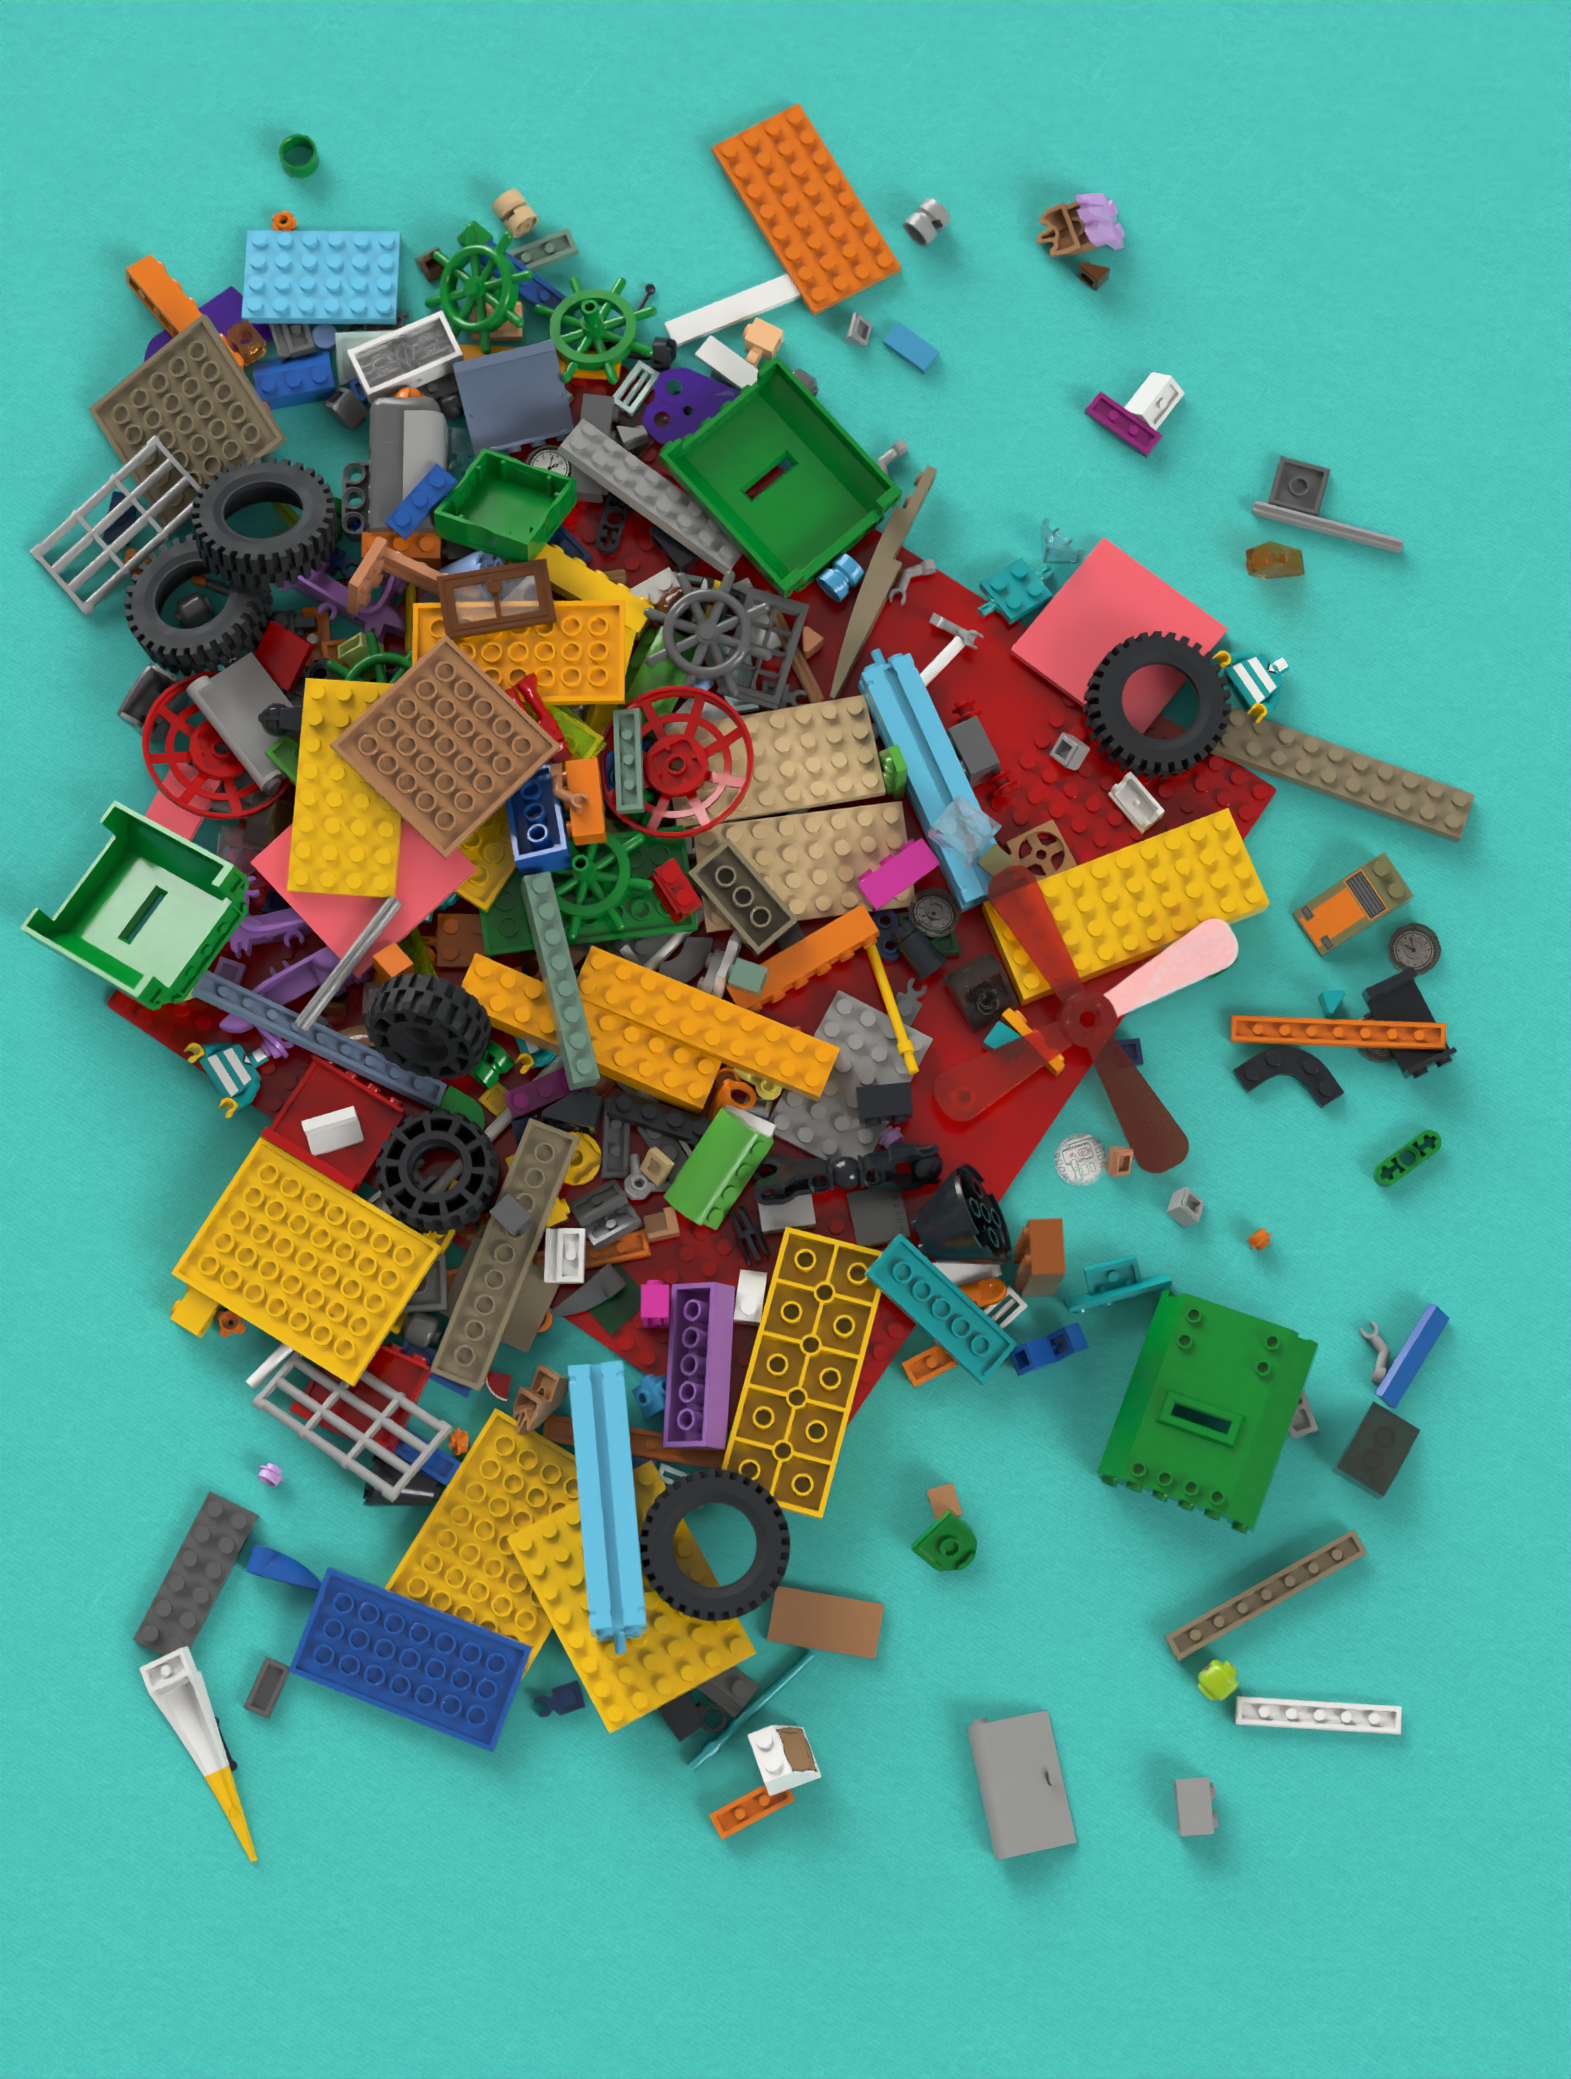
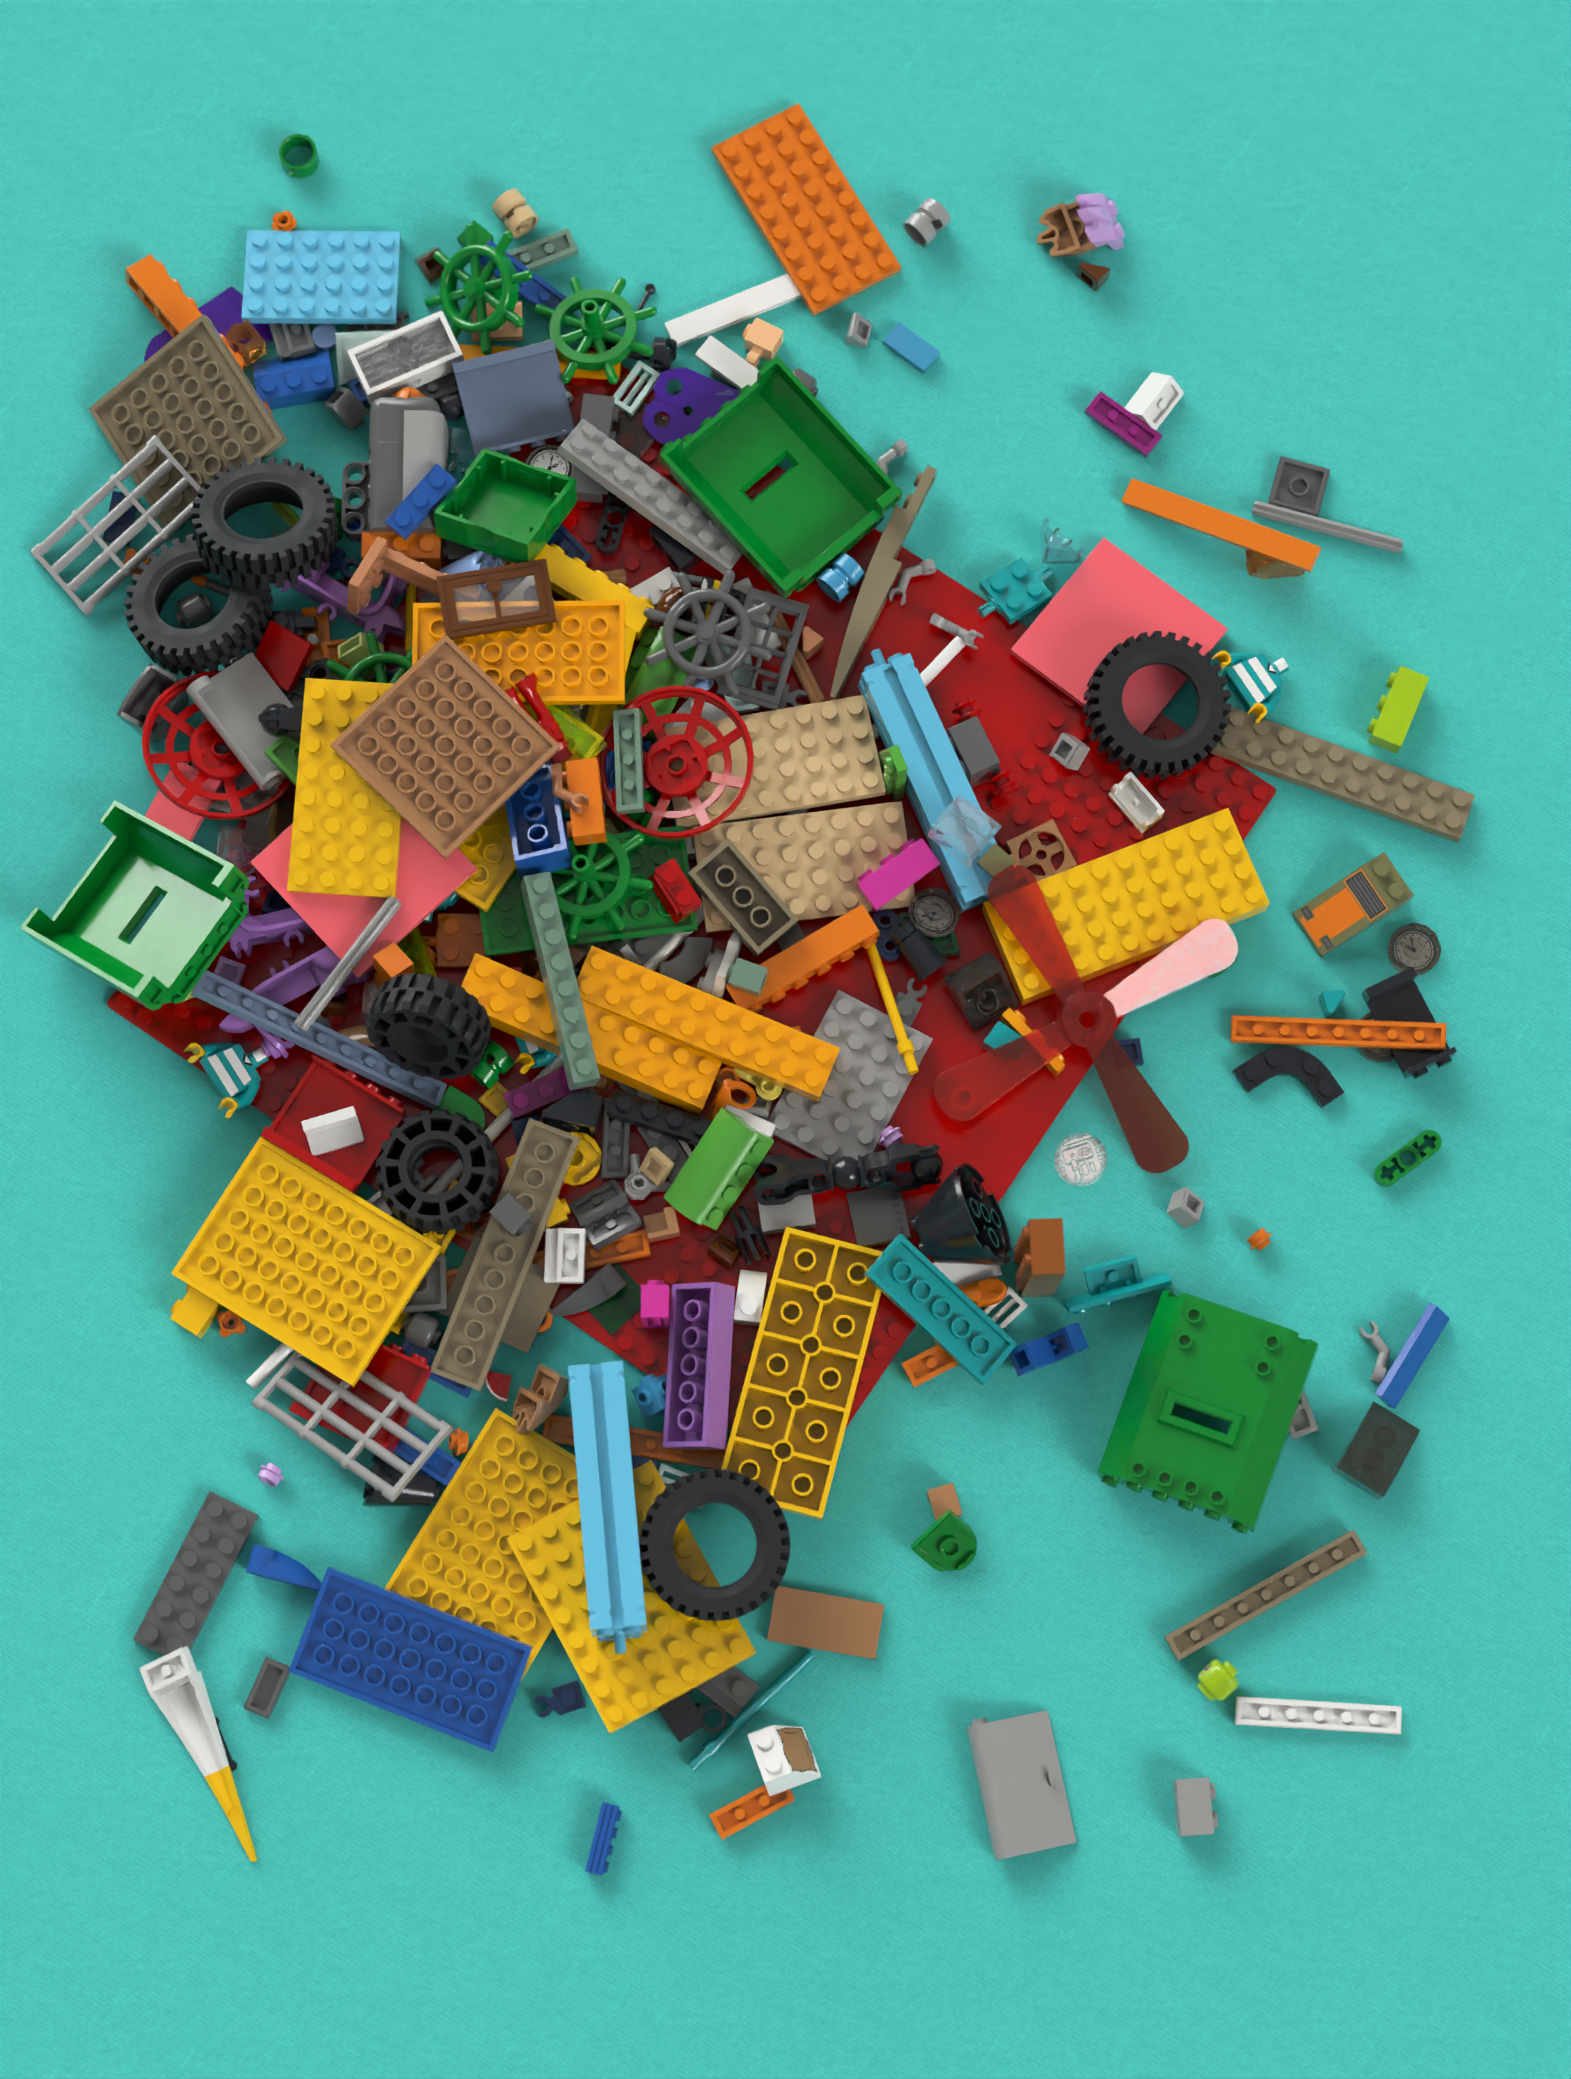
(602, 1839): none -> blue piece
(632, 437): light grey slope -> none
(724, 1251): none -> reddish brown slope
(884, 1104): black brick -> none
(1119, 1161): nougat slope -> none
(1221, 525): none -> orange tile
(1397, 709): none -> lime brick

